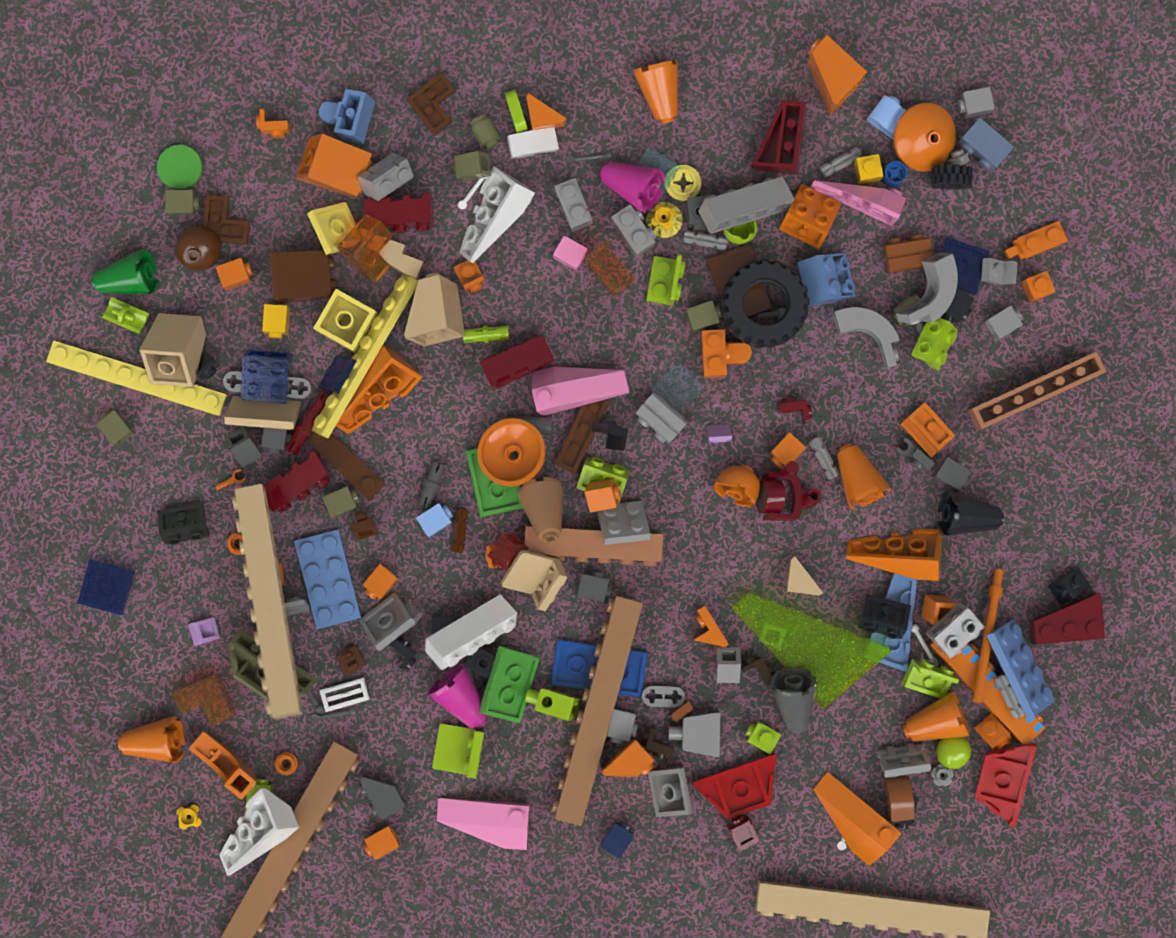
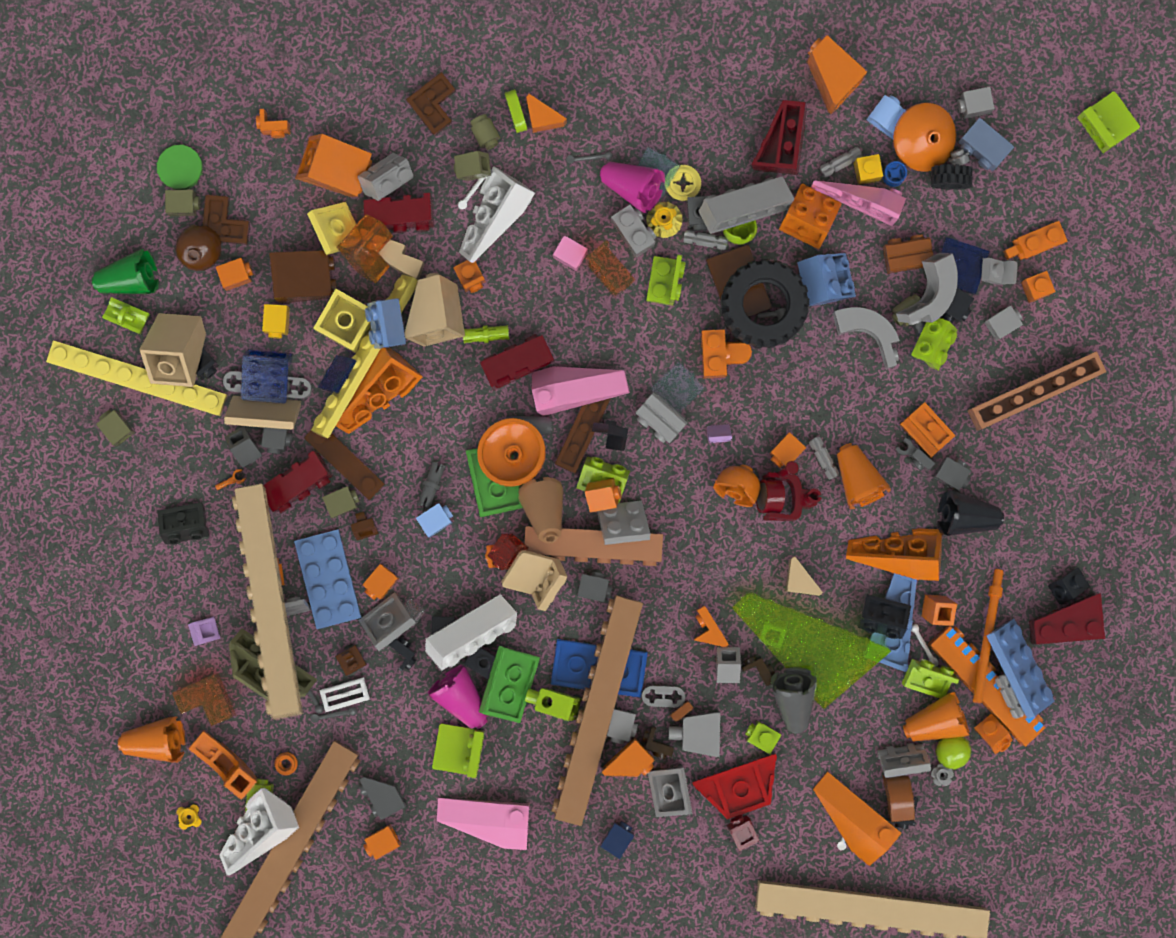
(106, 587): clear blue plate -> none
(231, 543): orange plate -> none
(303, 430): dark red pin -> none
(349, 116): medium blue brick -> none
(385, 323): none -> medium blue slope
(459, 530): reddish brown axle -> none
(532, 142): white slope -> none
(573, 205): light grey brick -> none
(660, 89): orange cone -> none
(703, 316): olive brick -> none
(791, 405): dark red bracket -> none
(955, 630): light grey brick -> none
(1005, 780): red wing -> none
(1108, 122): none -> lime bracket

